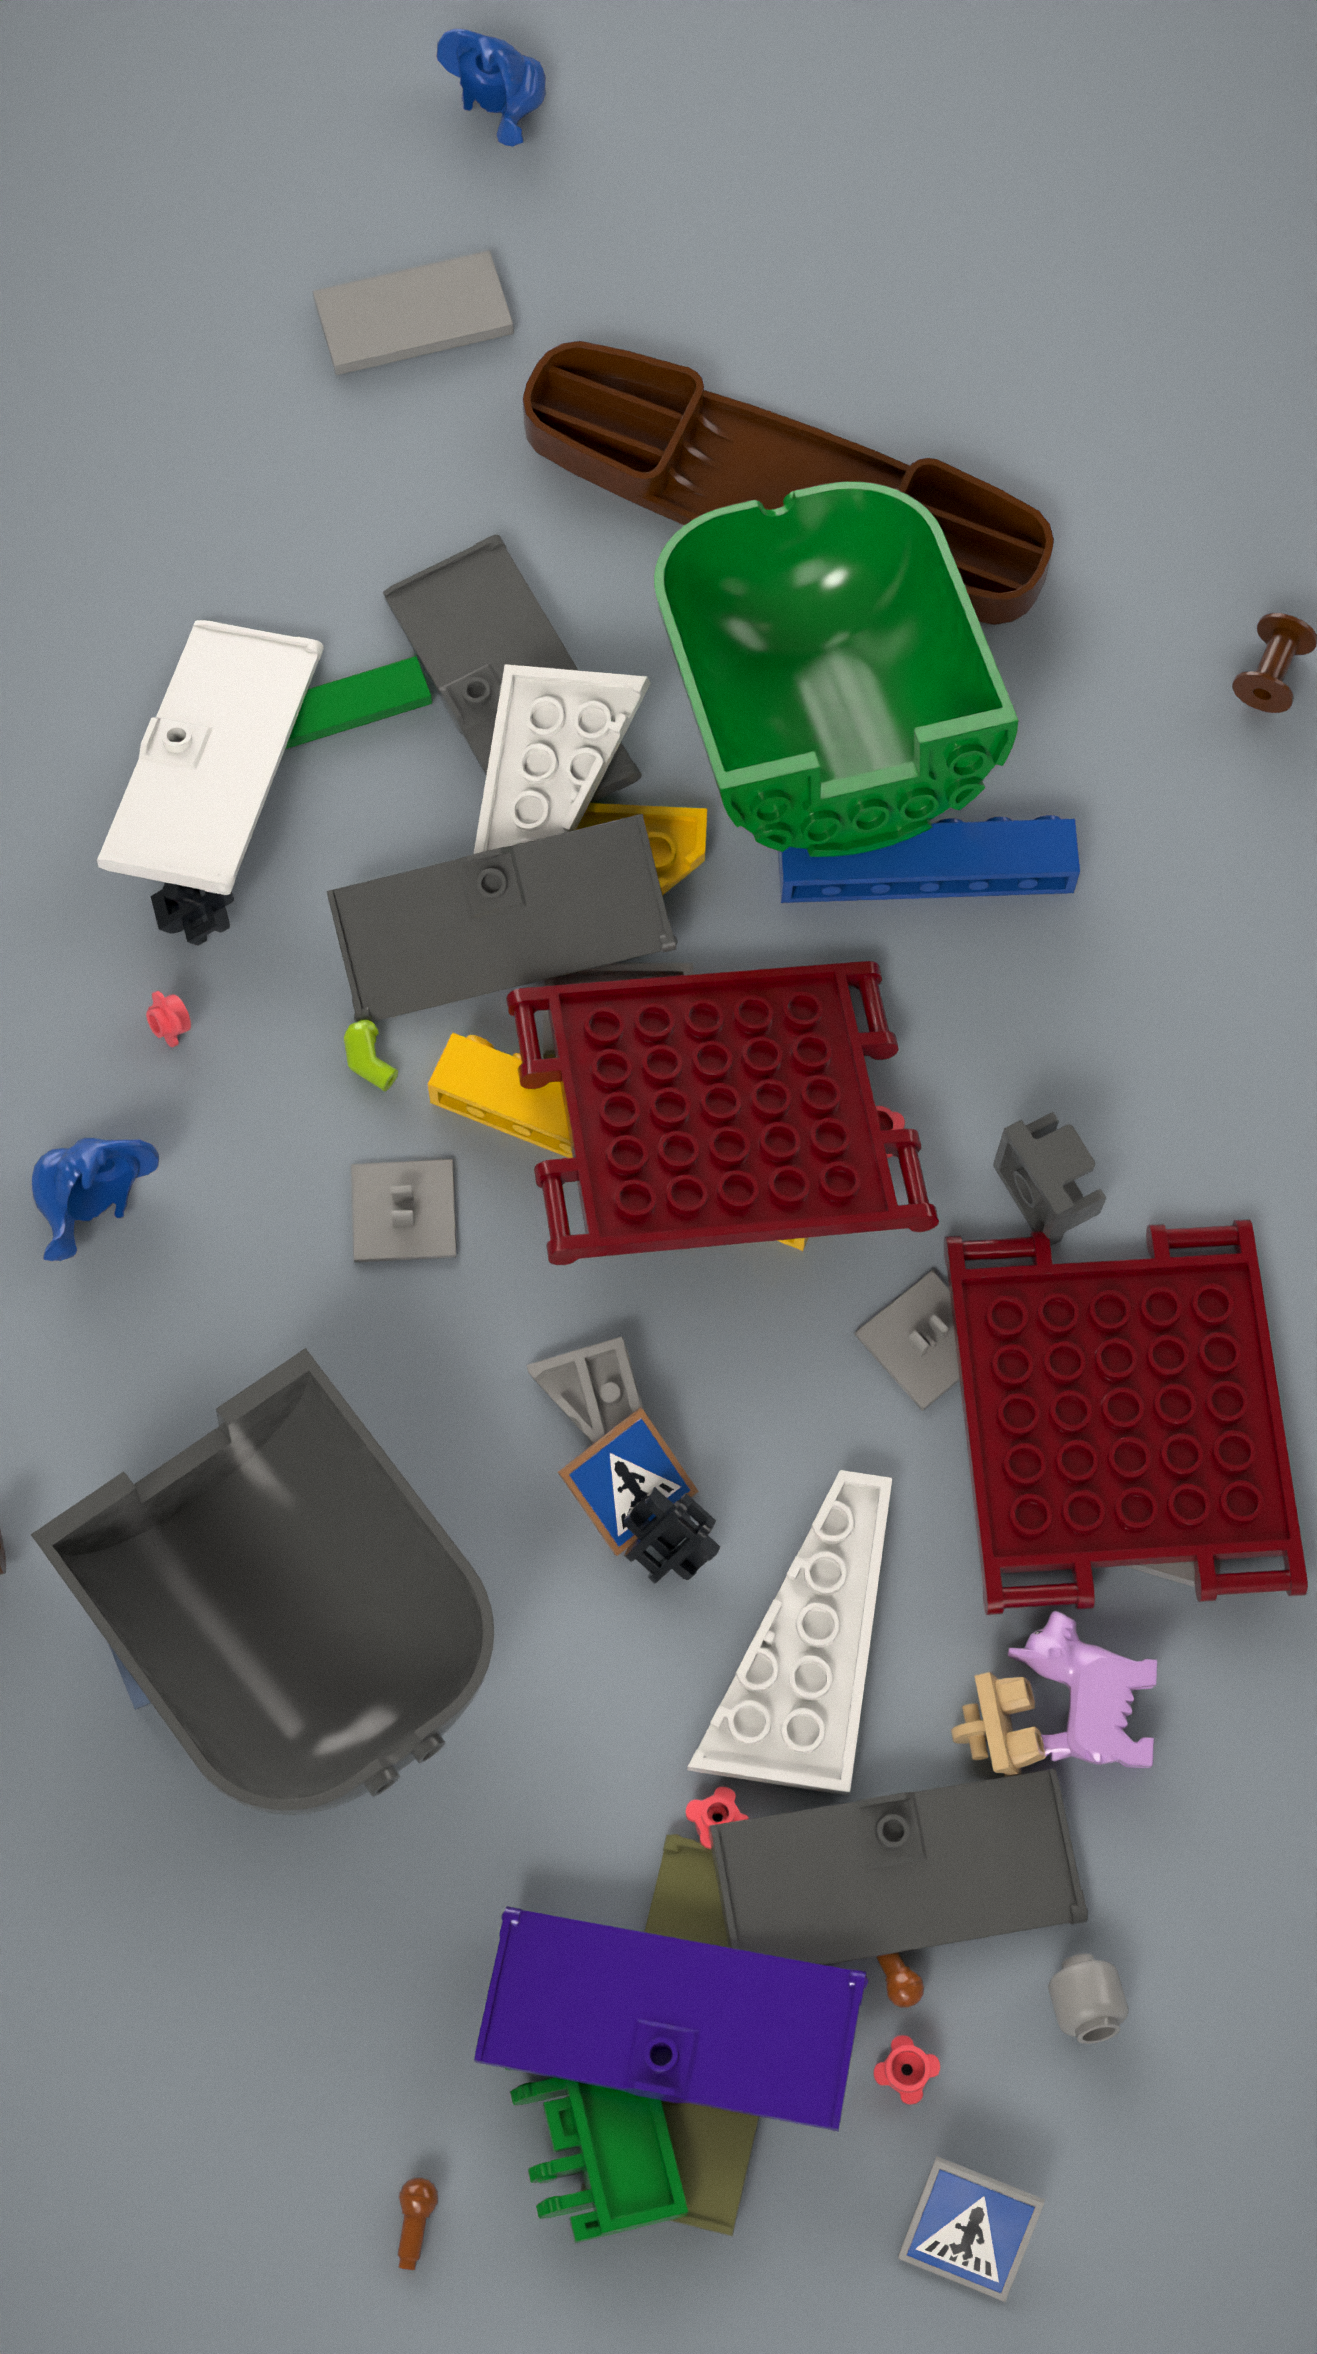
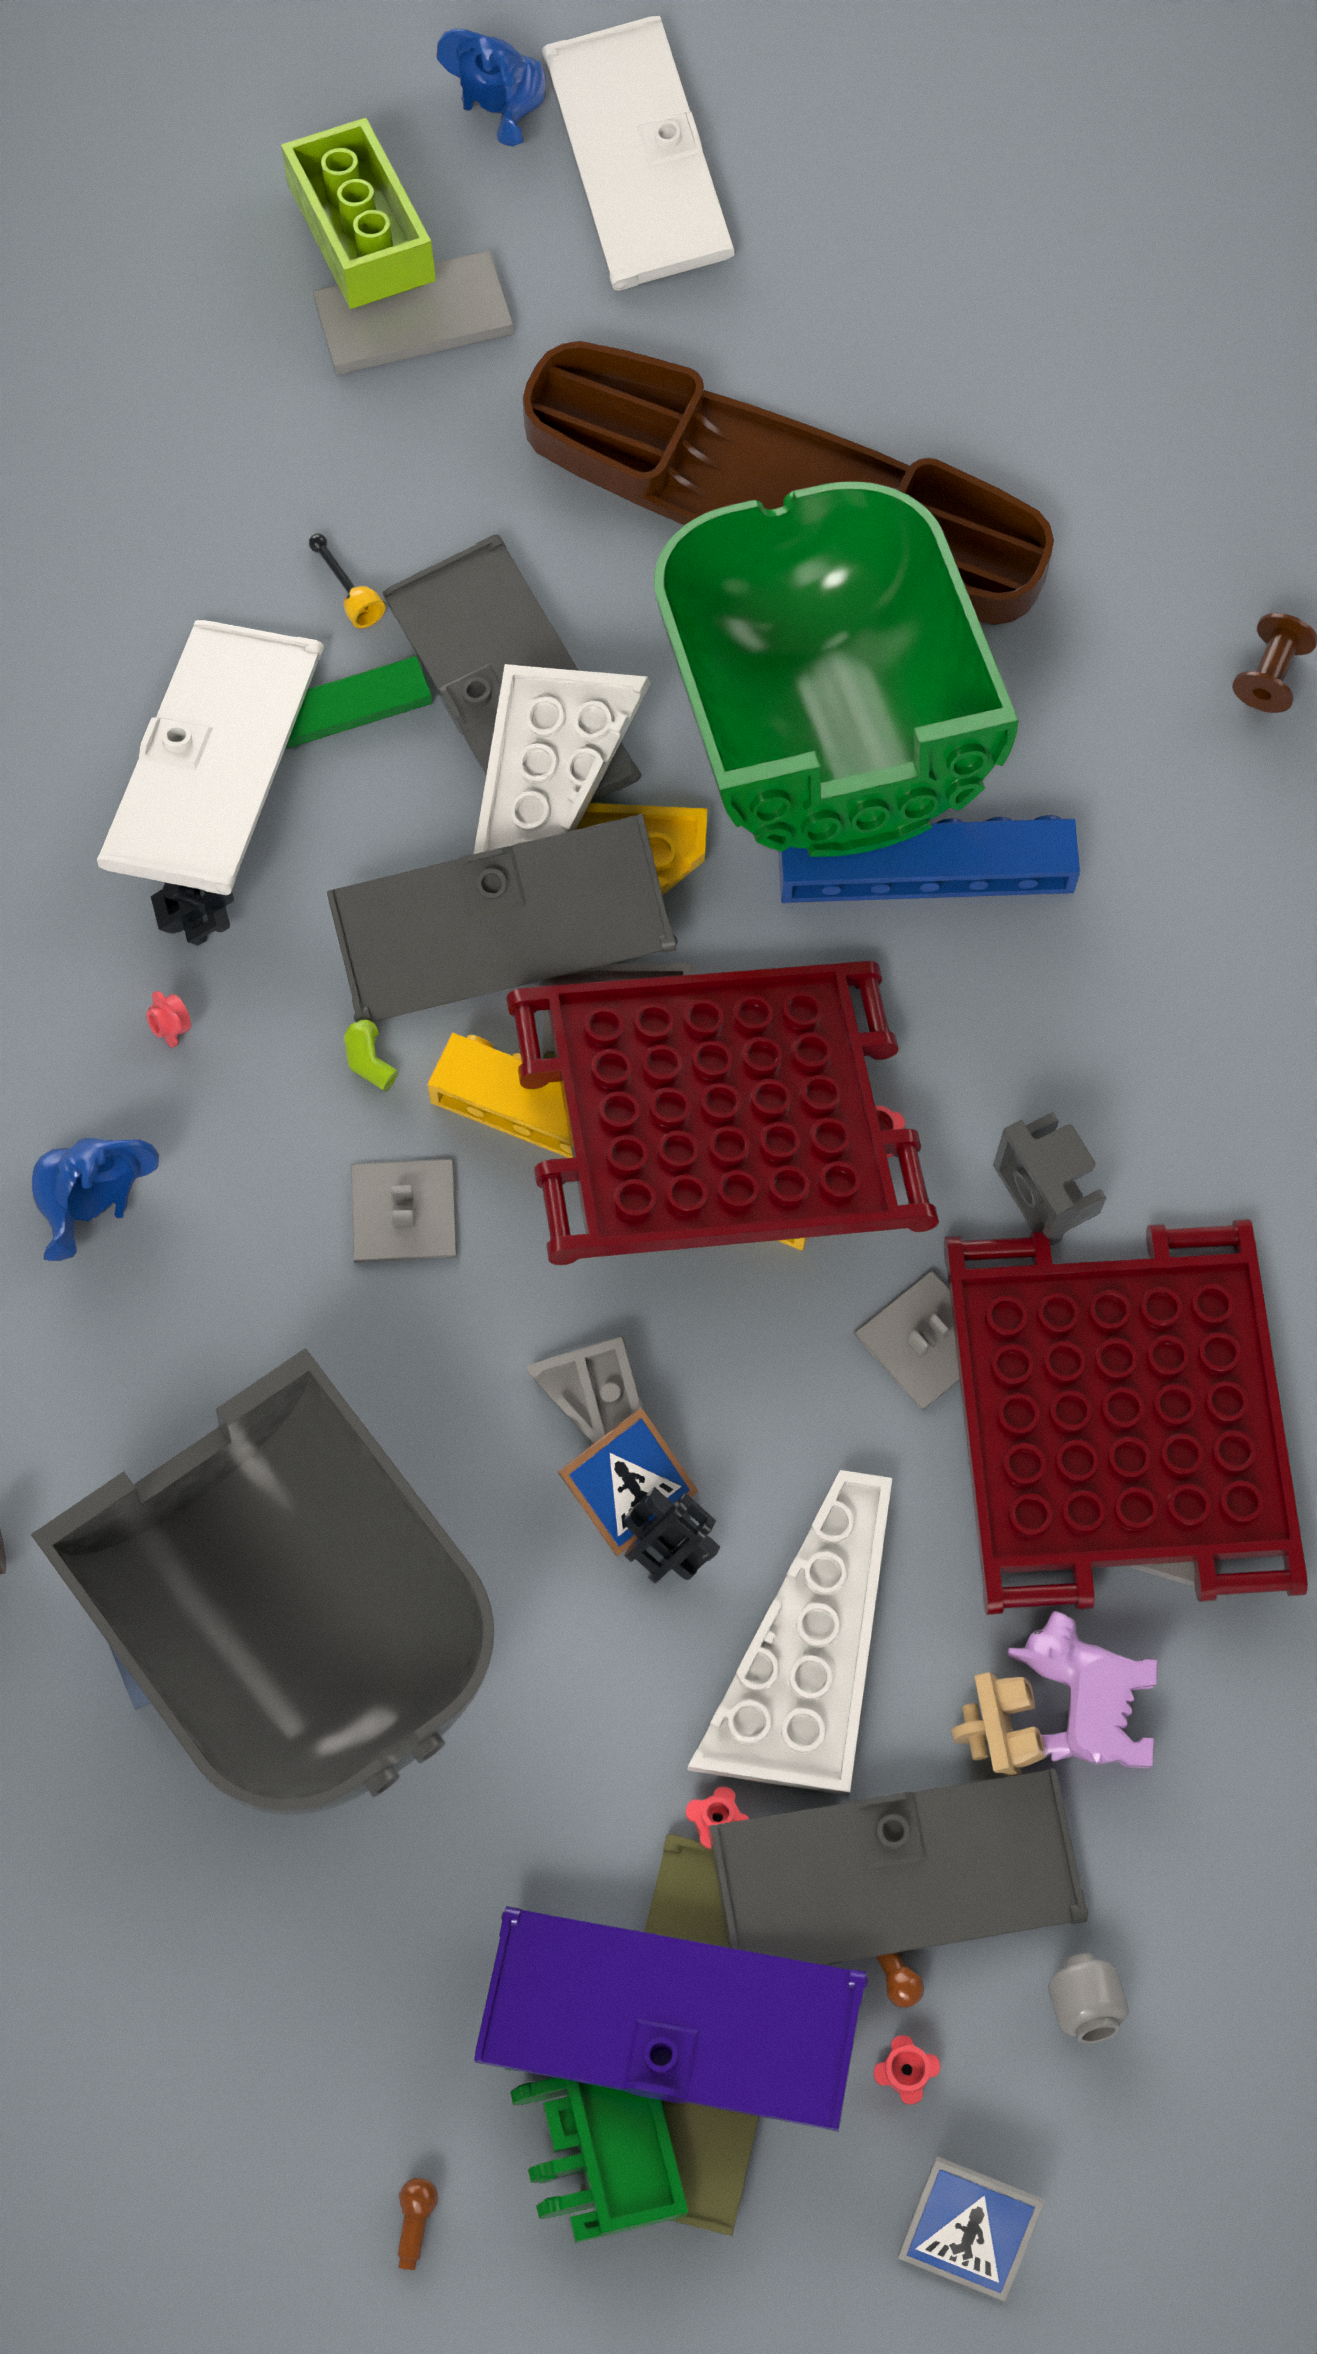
(358, 213): none -> lime brick
(362, 604): none -> yellow hinge
(638, 152): none -> white door

